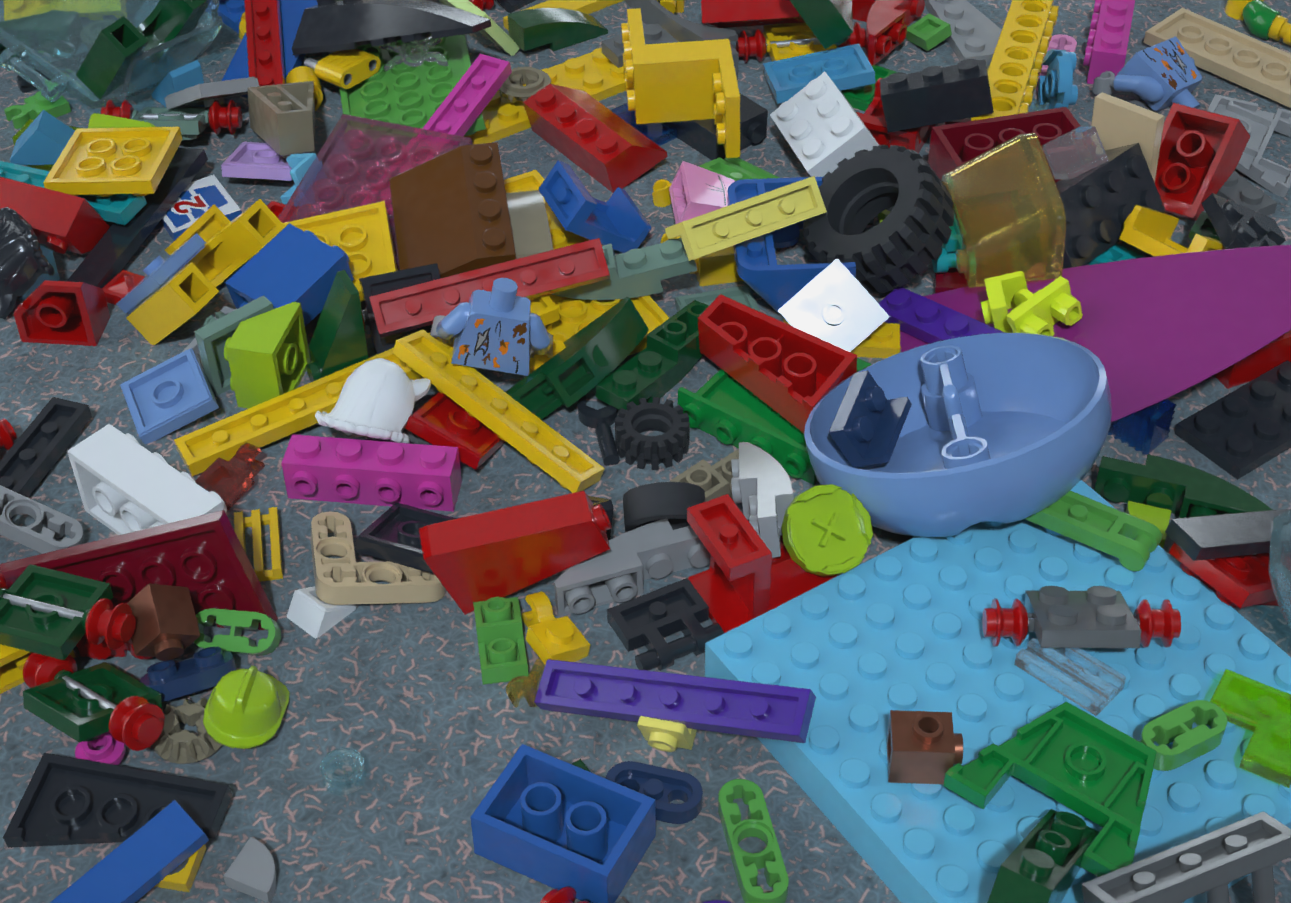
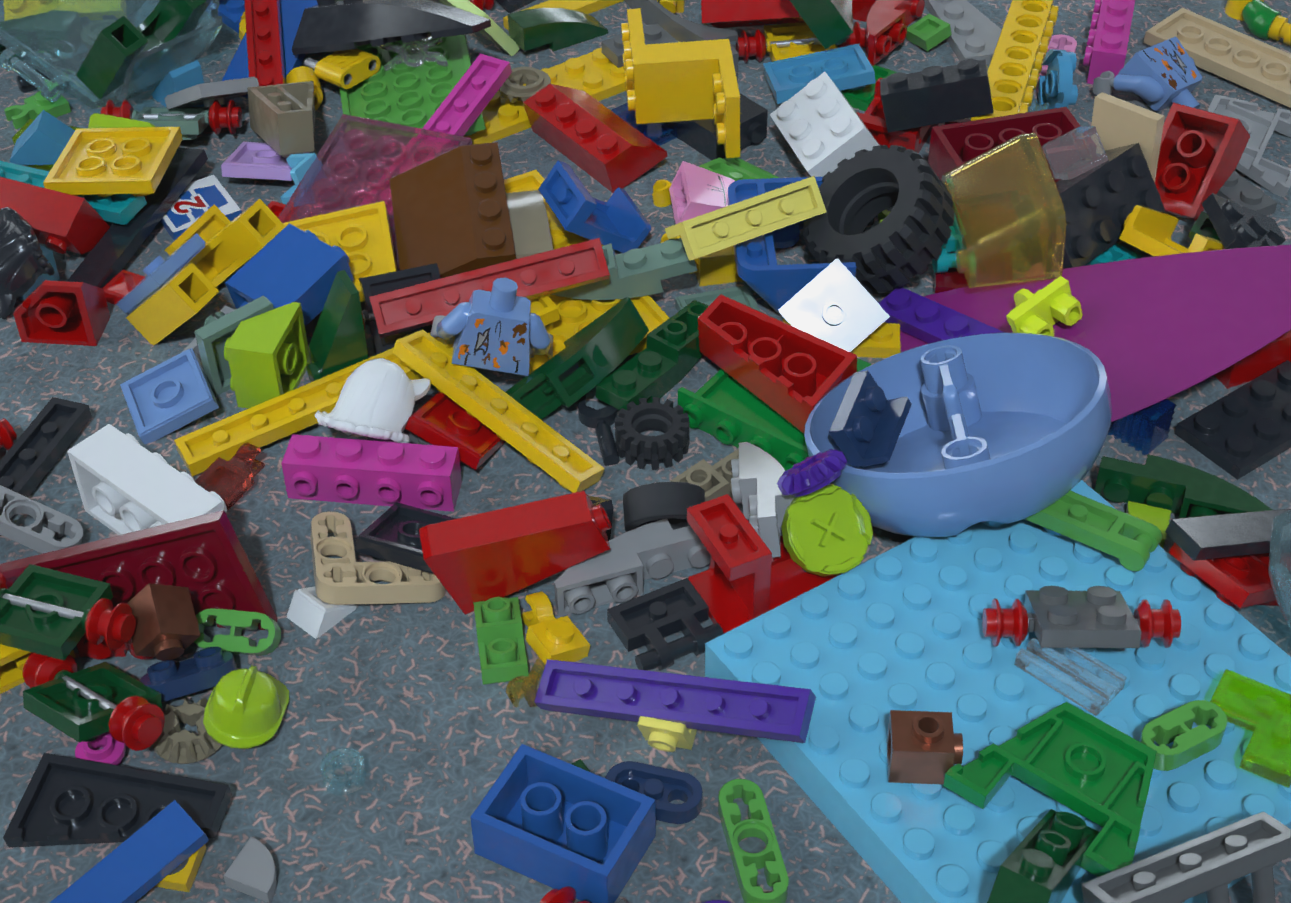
(256, 522): yellow tile -> none
(812, 473): none -> dark purple gear
(1001, 298): neon yellow bracket -> none

